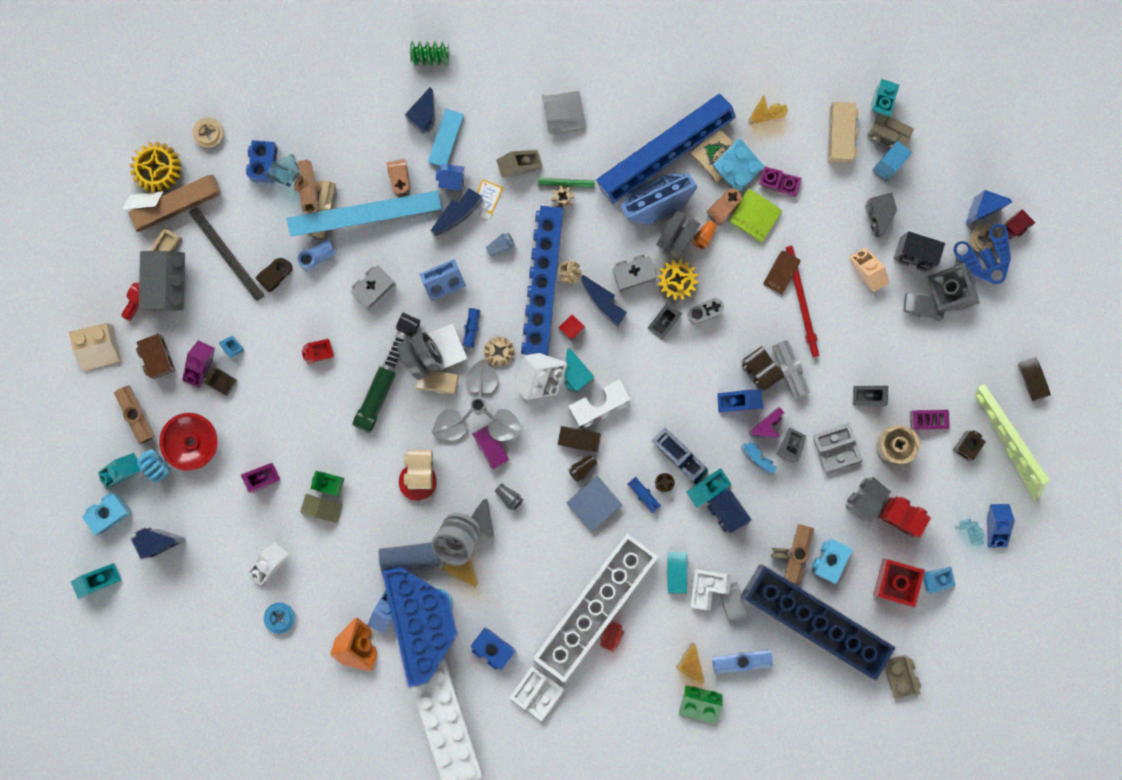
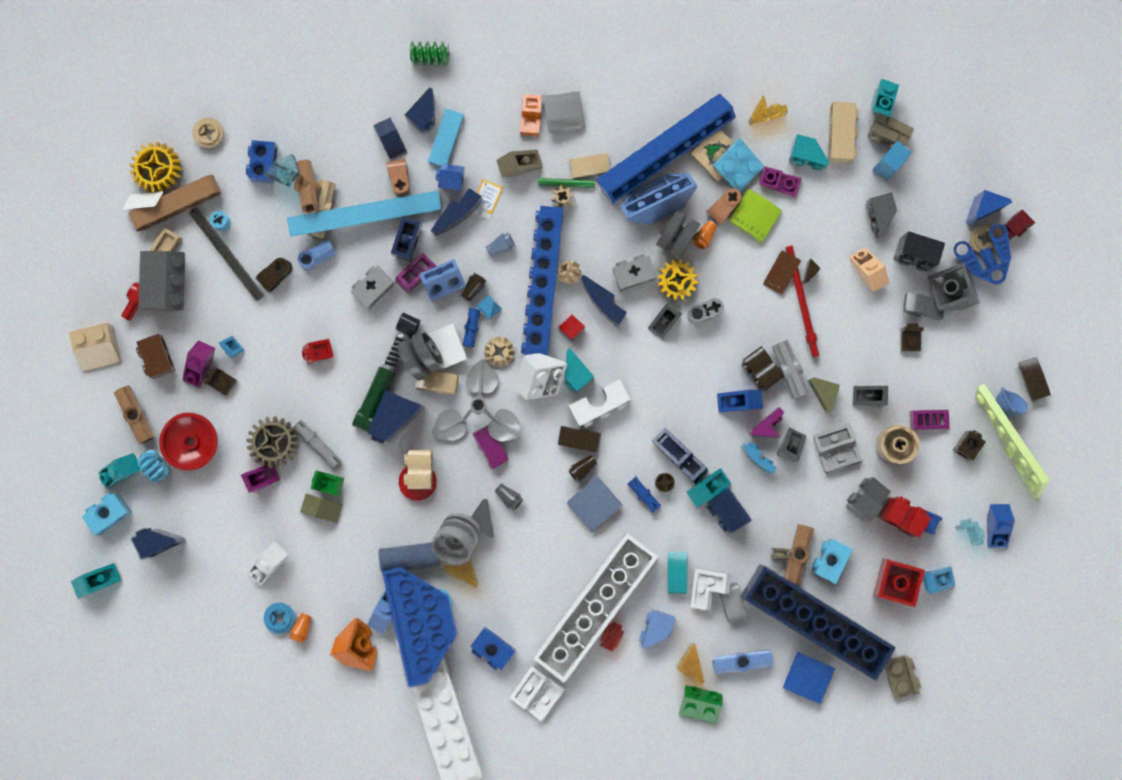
(215, 223): none -> medium azure bush
(265, 445): none -> dark tan gear
(301, 628): none -> orange cone
(317, 444): none -> light grey pin
(390, 138): none -> dark blue slope
(392, 417): none -> dark blue slope
(406, 239): none -> dark blue brick
(410, 268): none -> magenta slope
(473, 286): none -> dark brown cone
(489, 307): none -> dark azure slope
(531, 115): none -> slope
(589, 166): none -> tan tile
(658, 628): none -> medium blue slope
(808, 152): none -> teal slope
(809, 678): none -> blue slope
(810, 271): none -> dark brown slope
(825, 392): none -> olive slope
(911, 338): none -> dark brown bracket
(933, 523): none -> blue bush
(1011, 403): none -> medium blue helmet

